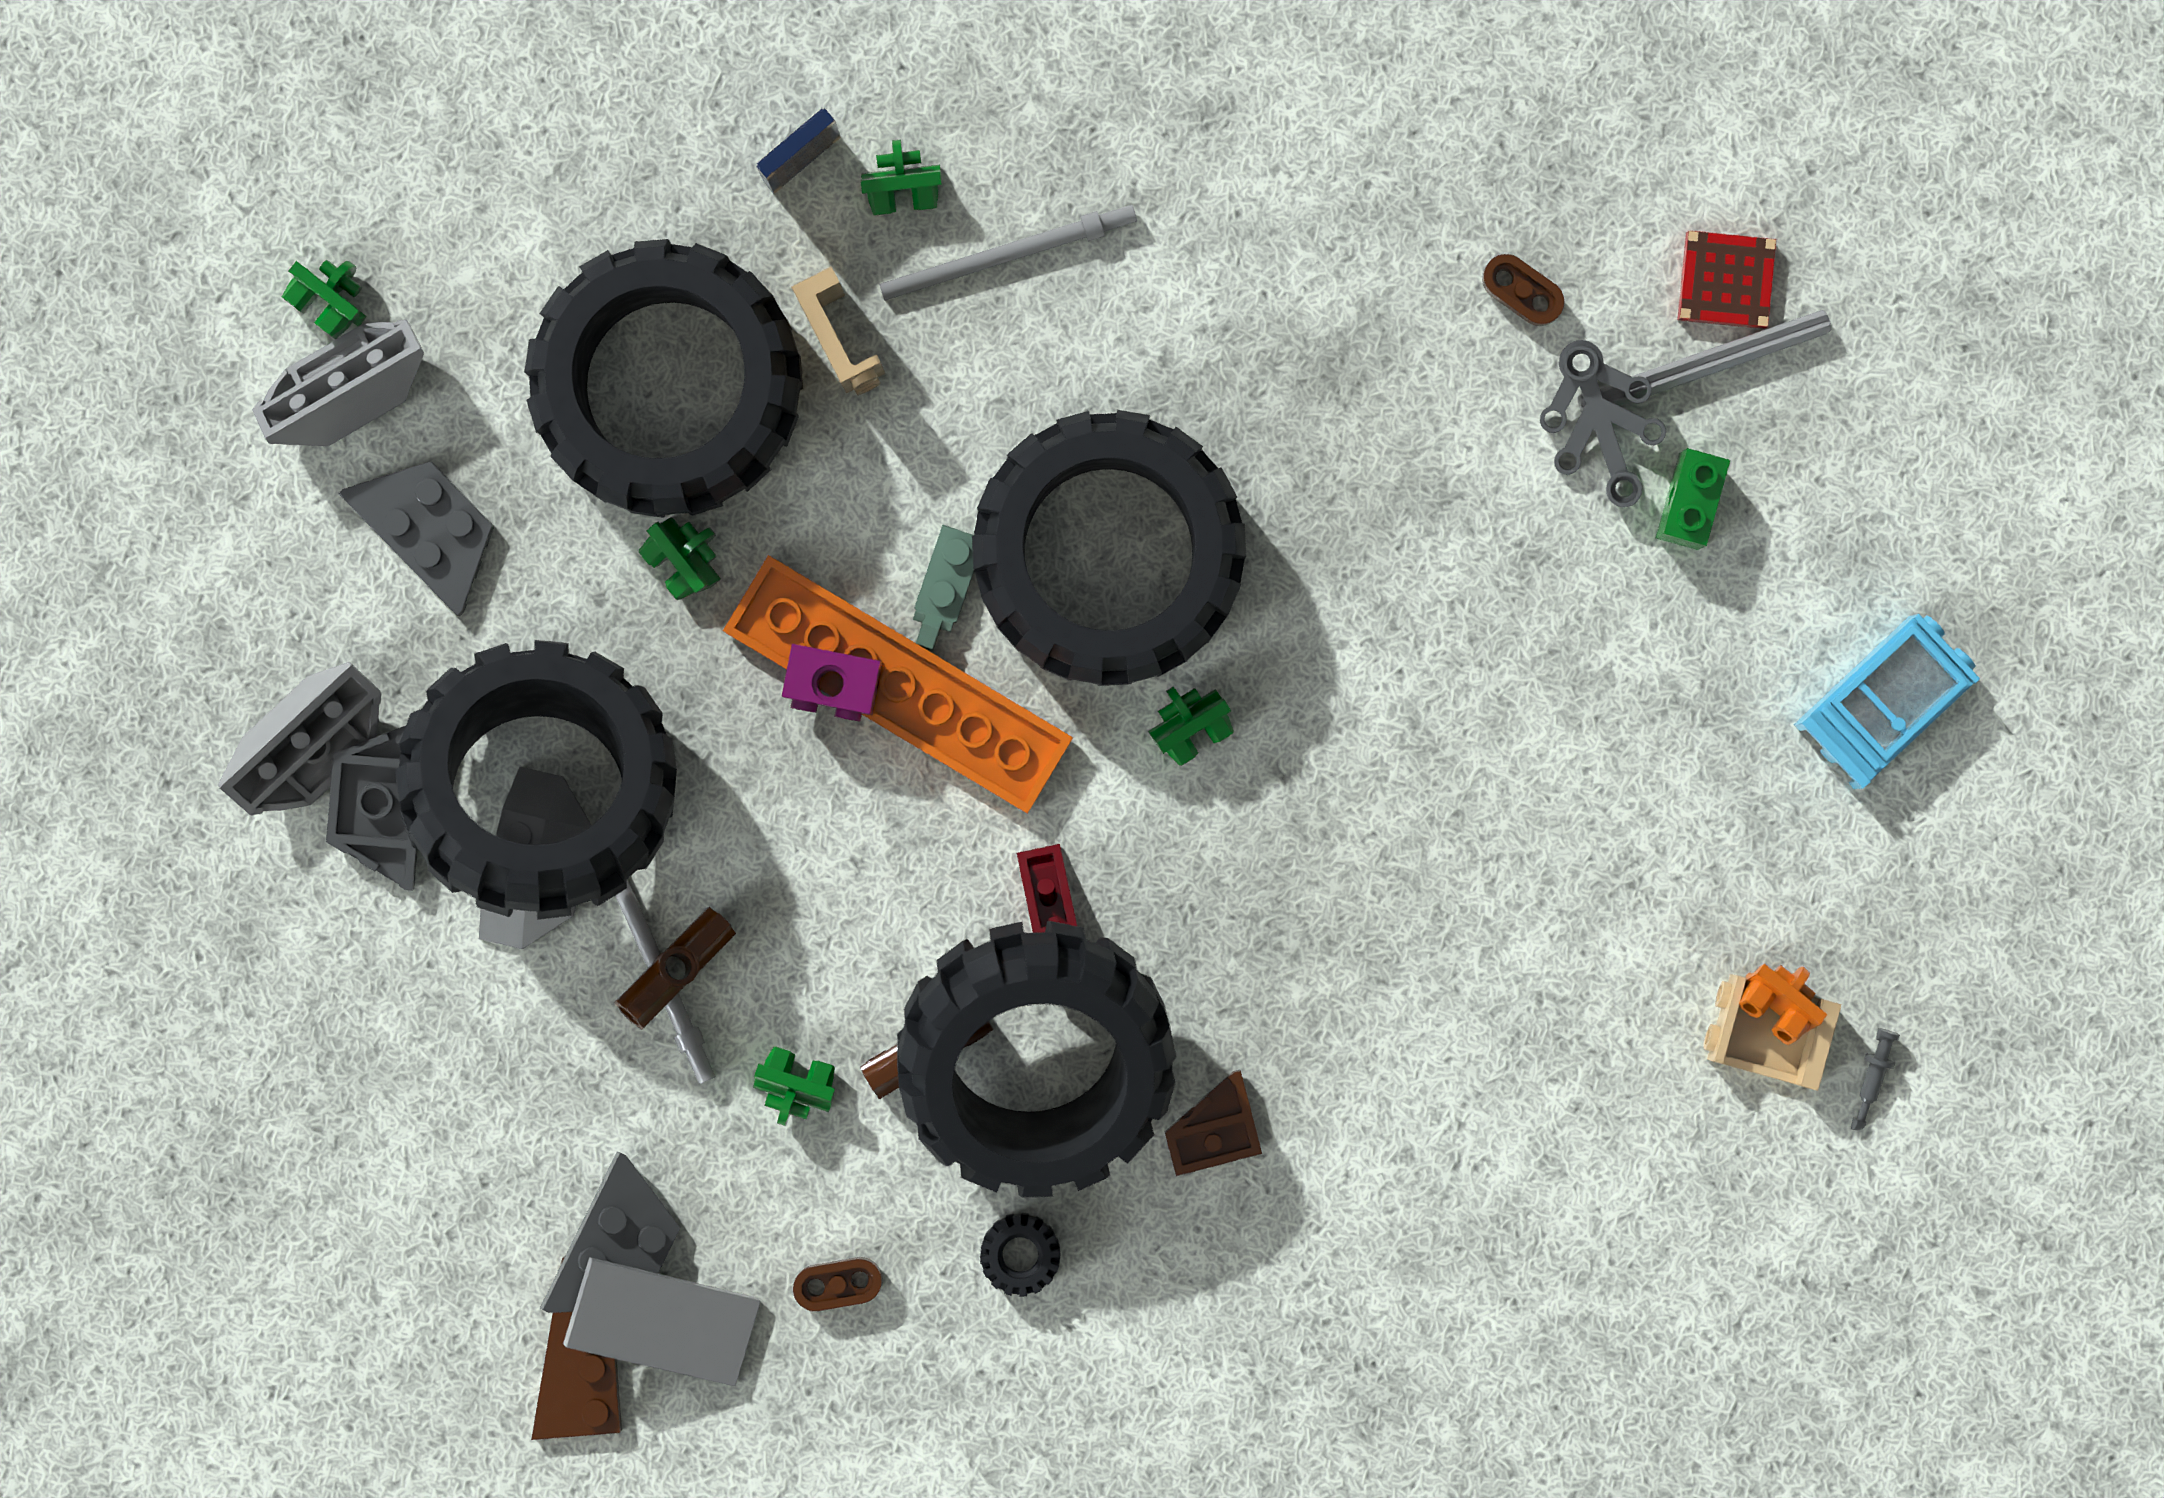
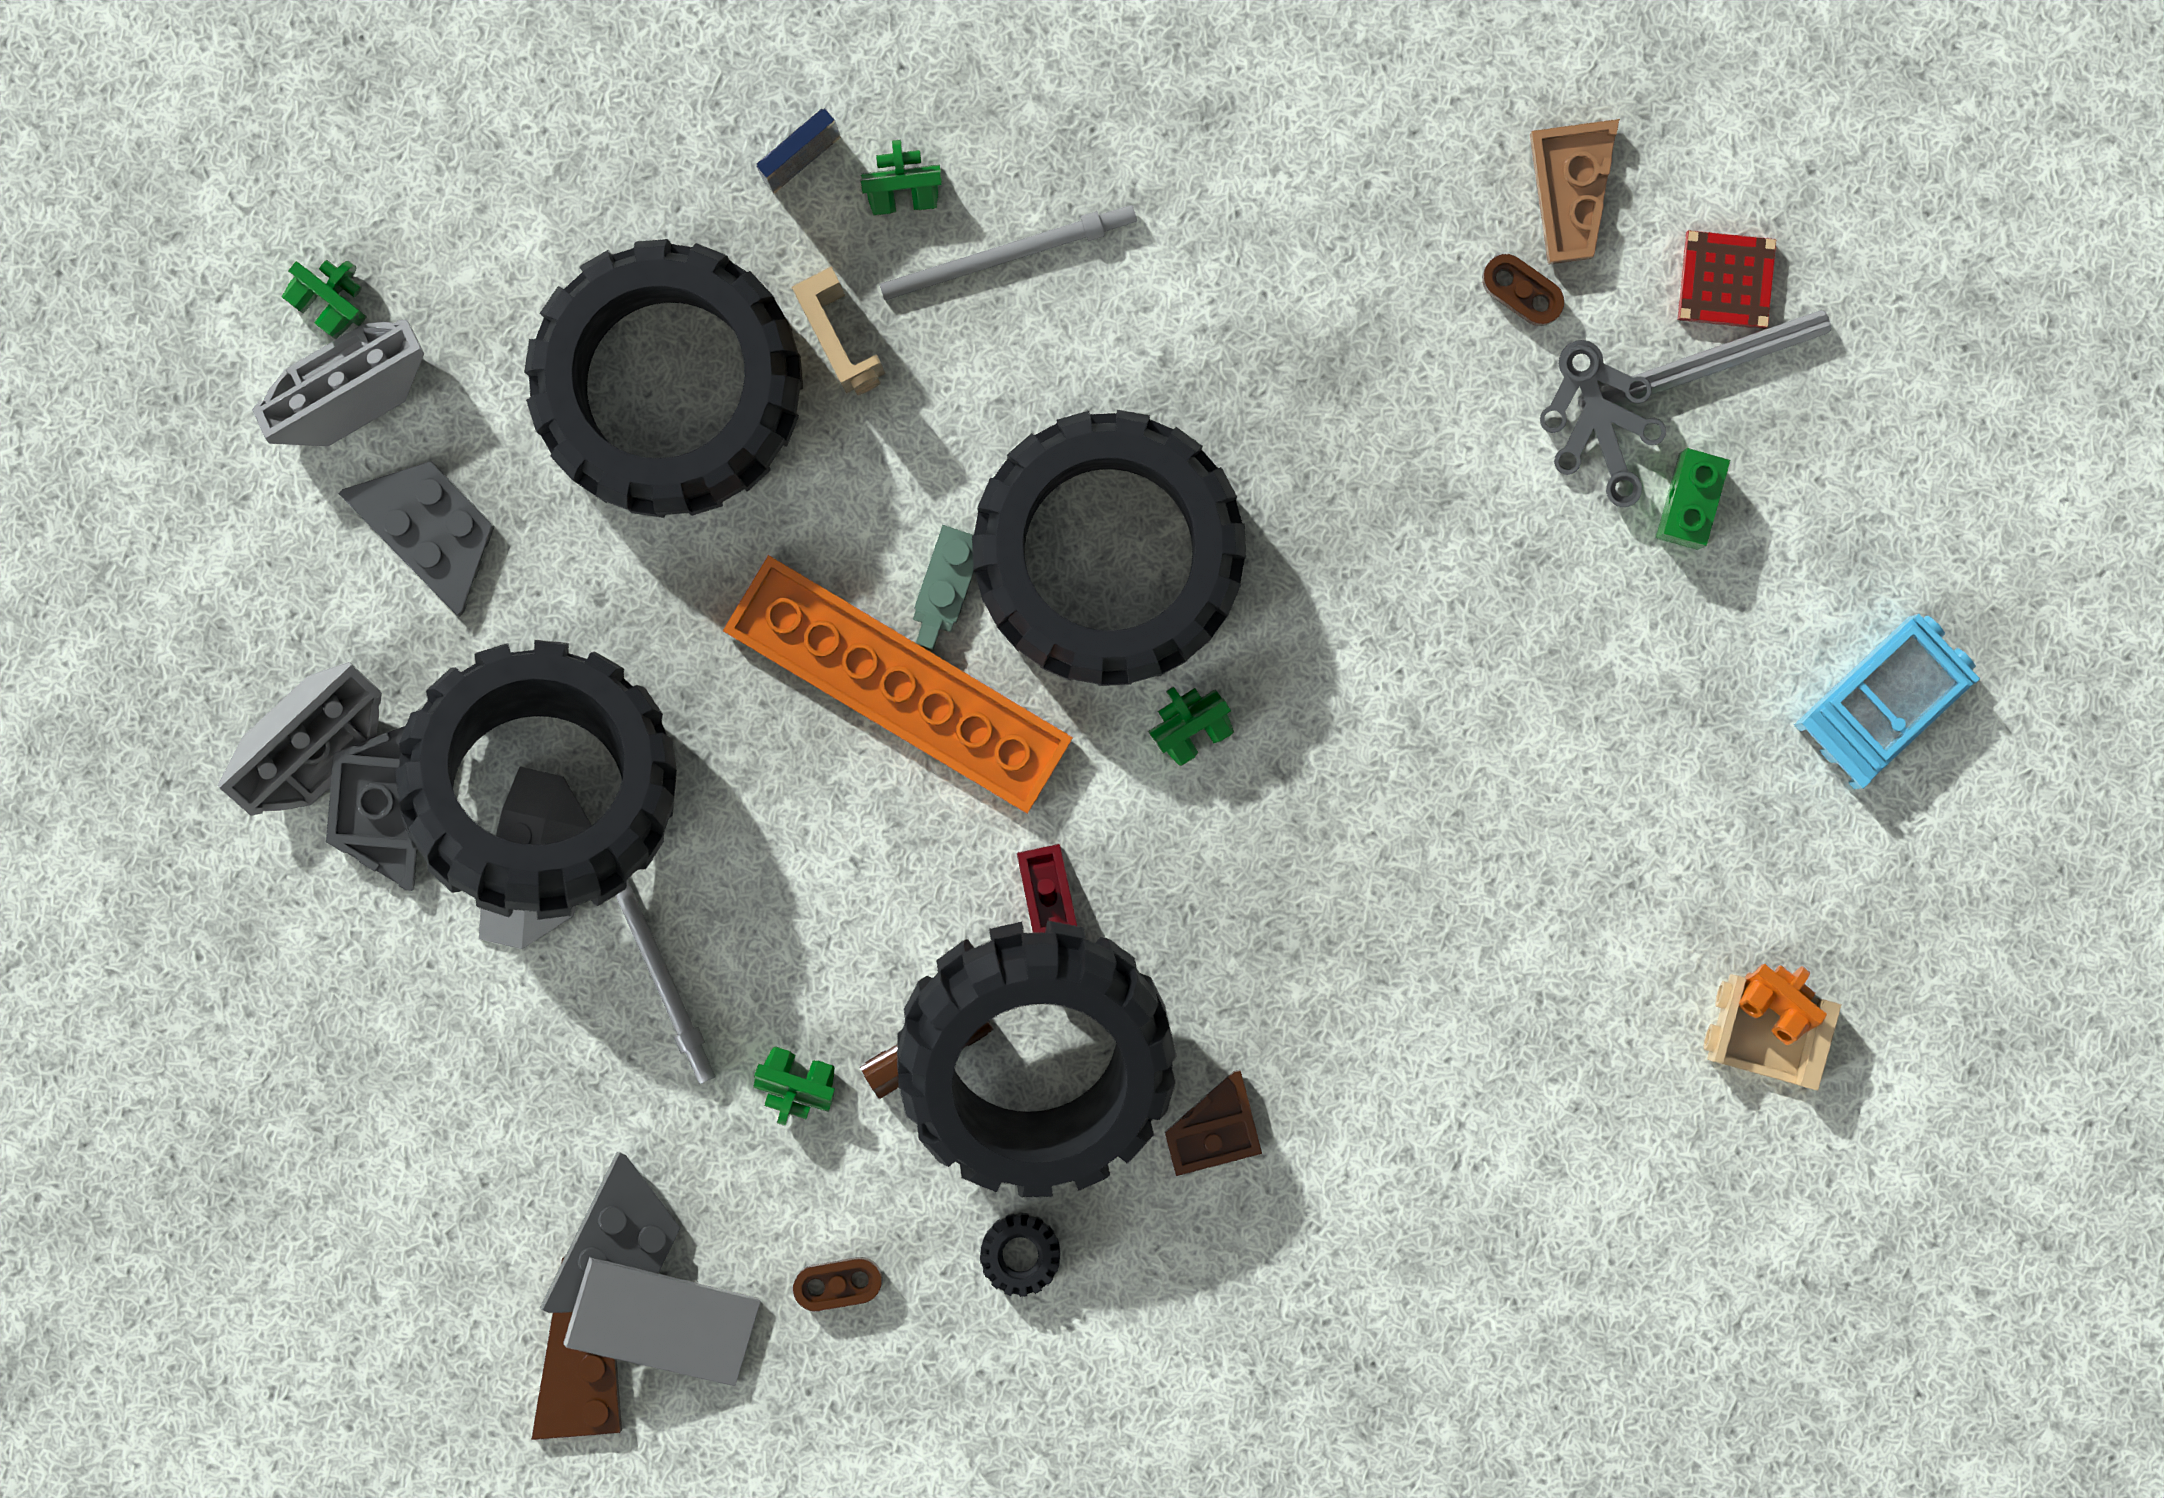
(687, 553): green hips -> none
(695, 949): reddish brown piece -> none
(808, 666): magenta brick -> none
(1571, 186): none -> medium nougat wing
(1875, 1074): dark grey piece -> none

